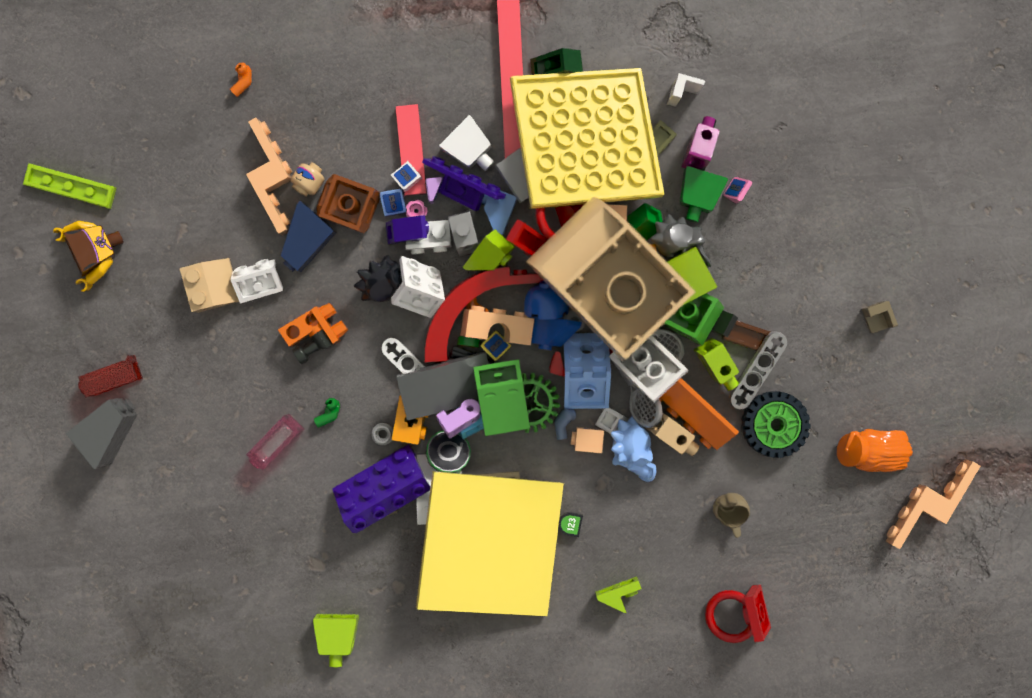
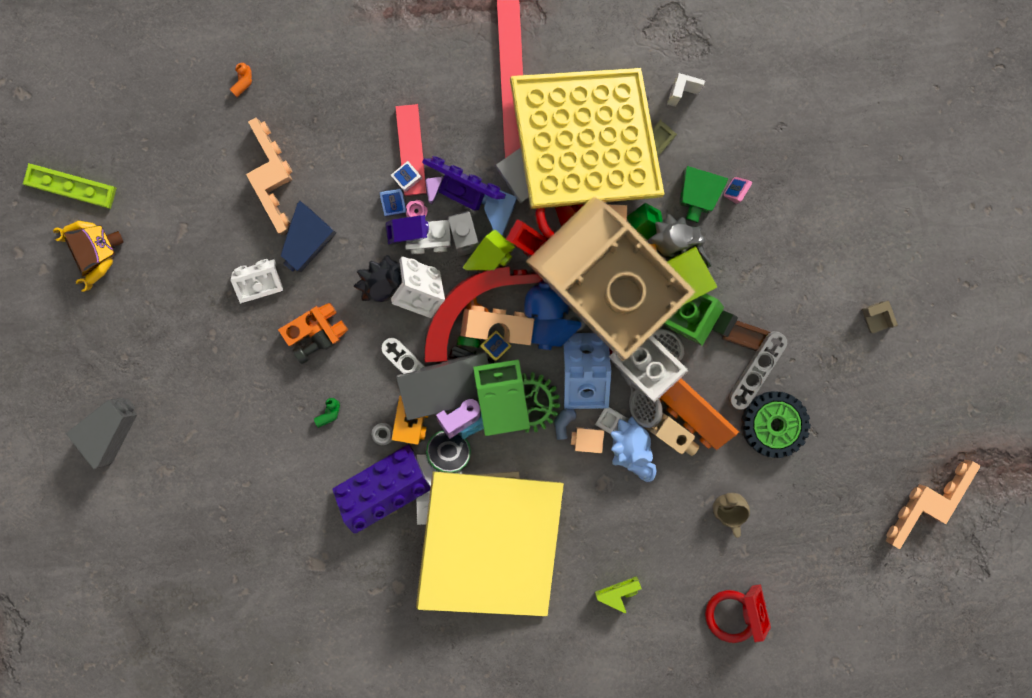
(110, 377): clear red window -> none
(209, 285): tan slope -> none
(274, 442): clear pink window -> none
(307, 179): tan head -> none
(335, 635): lime torso -> none
(348, 203): dark orange slope -> none
(468, 145): white torso -> none
(556, 365): red slope -> none
(557, 61): dark green slope -> none
(570, 523): tile -> none
(701, 144): magenta torso -> none
(718, 363): lime torso -> none
(875, 450): orange hair -> none

